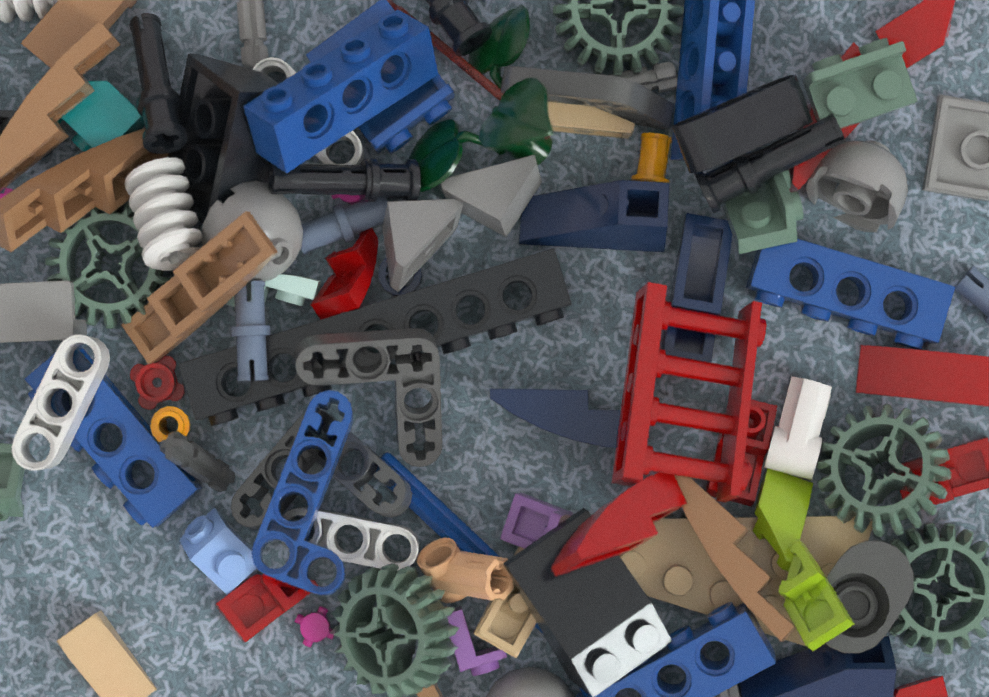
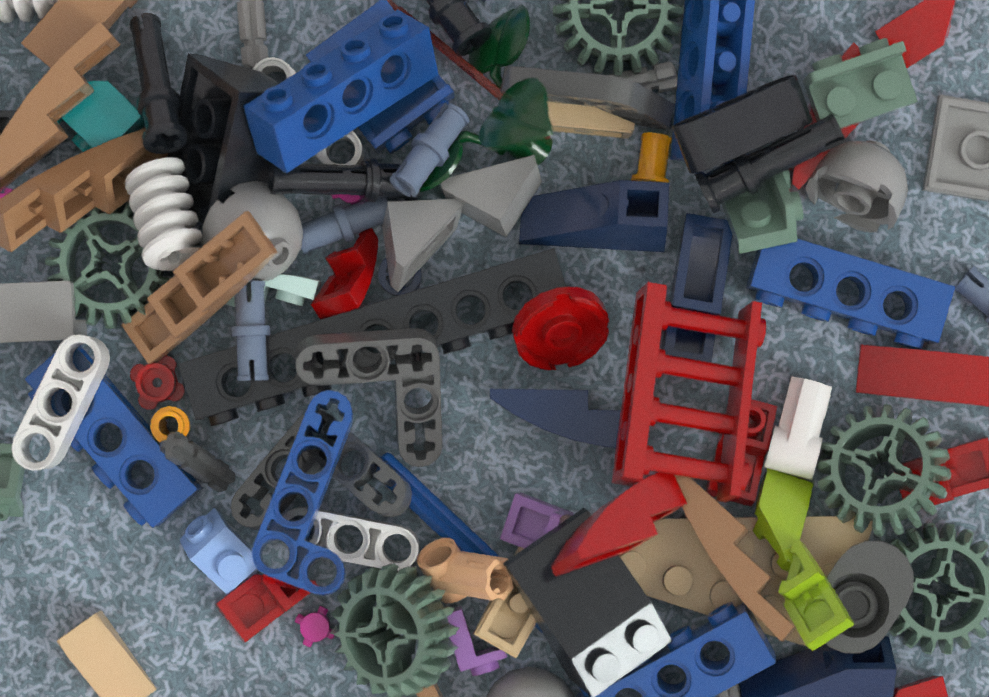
(429, 149): none -> sand blue pin
(560, 328): none -> red tile

